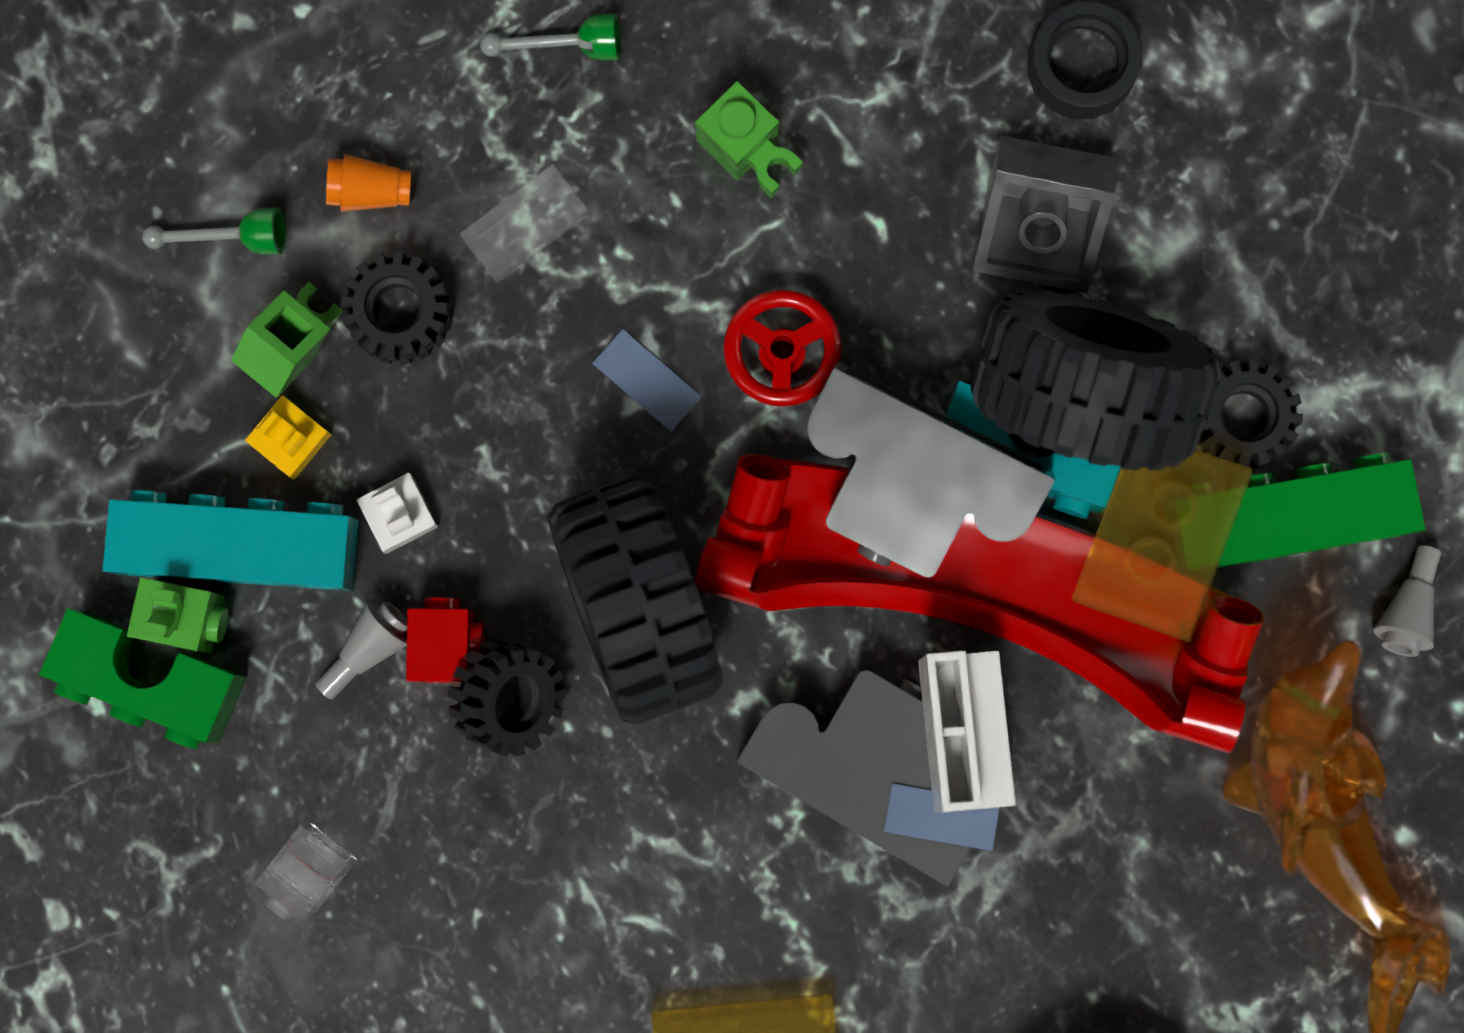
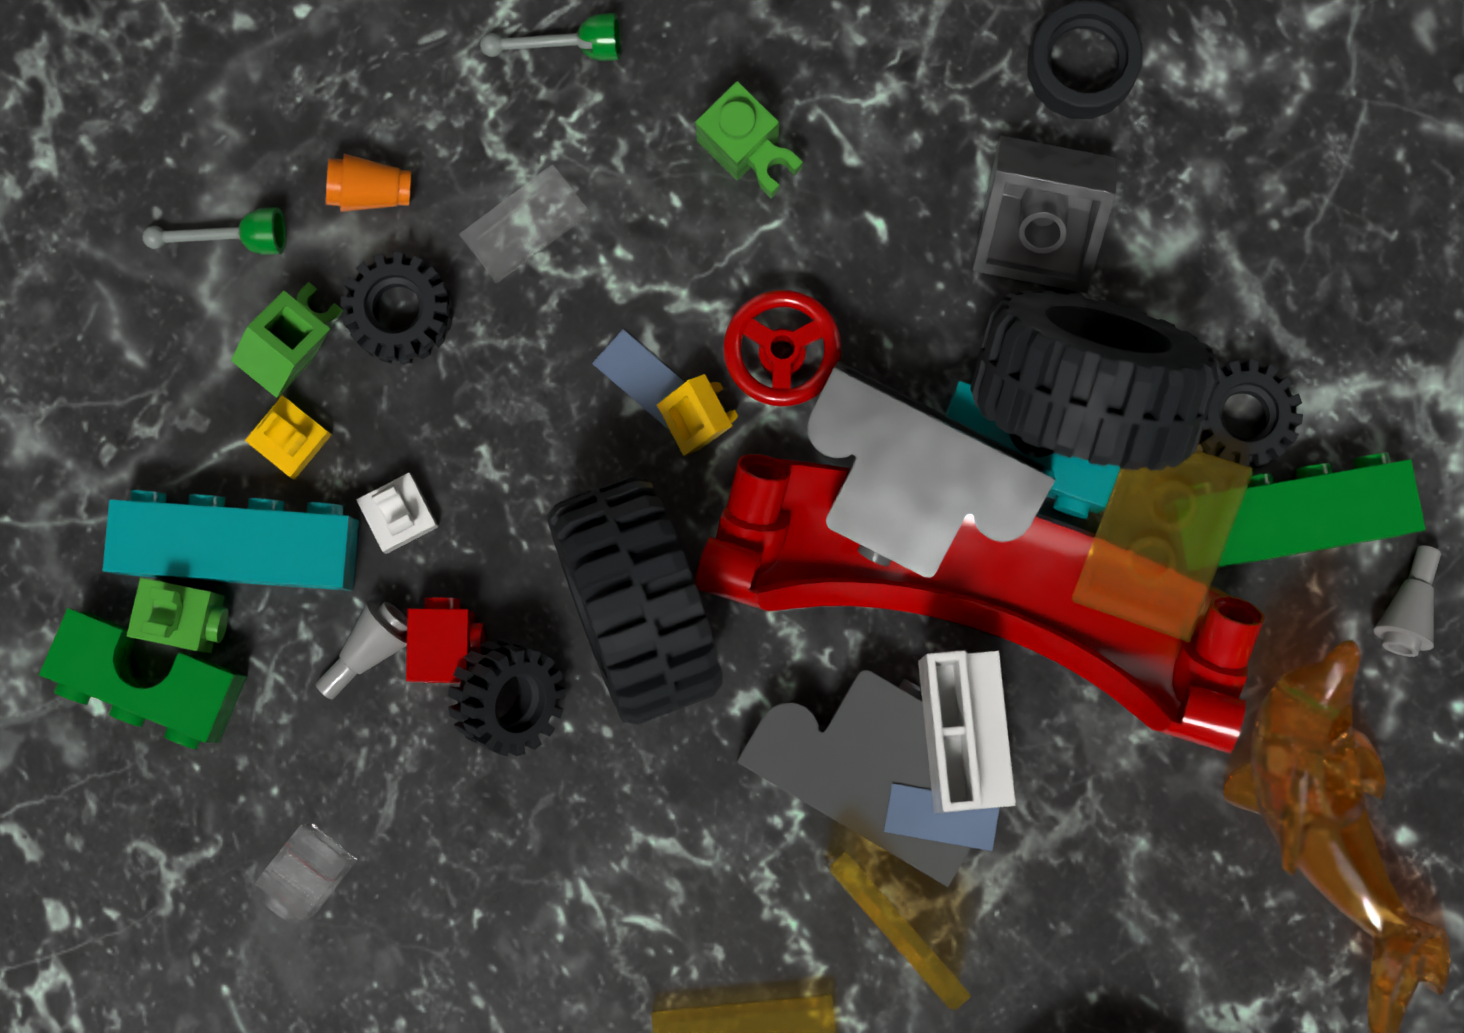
(695, 414): none -> yellow tile
(896, 929): none -> clear yellow tile

